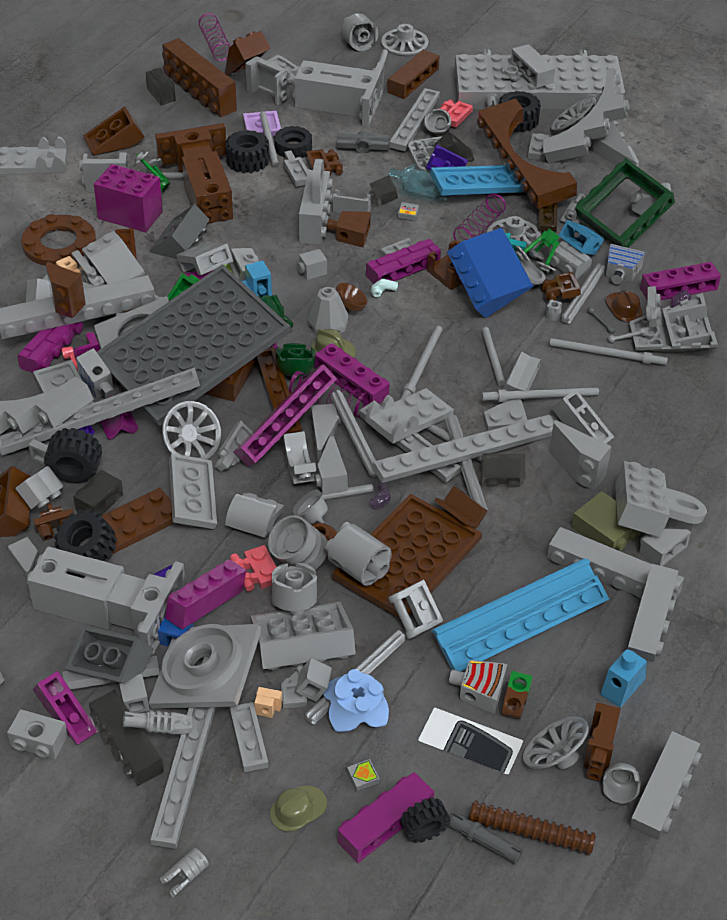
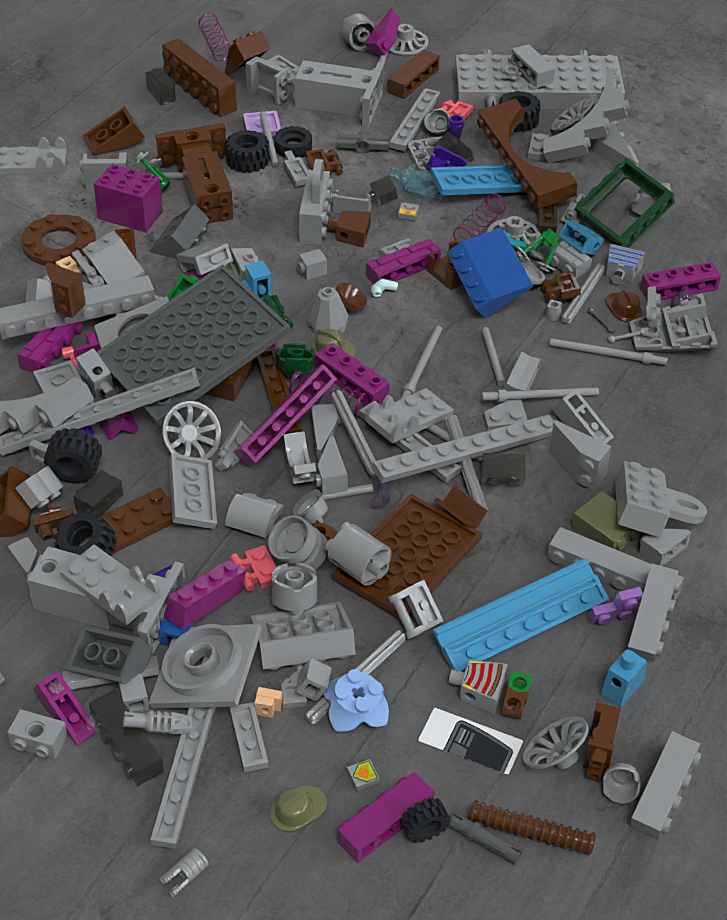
(111, 584): none -> light grey hinge
(384, 34): none -> magenta slope
(456, 125): none -> dark purple cone
(622, 607): none -> medium lavender plate

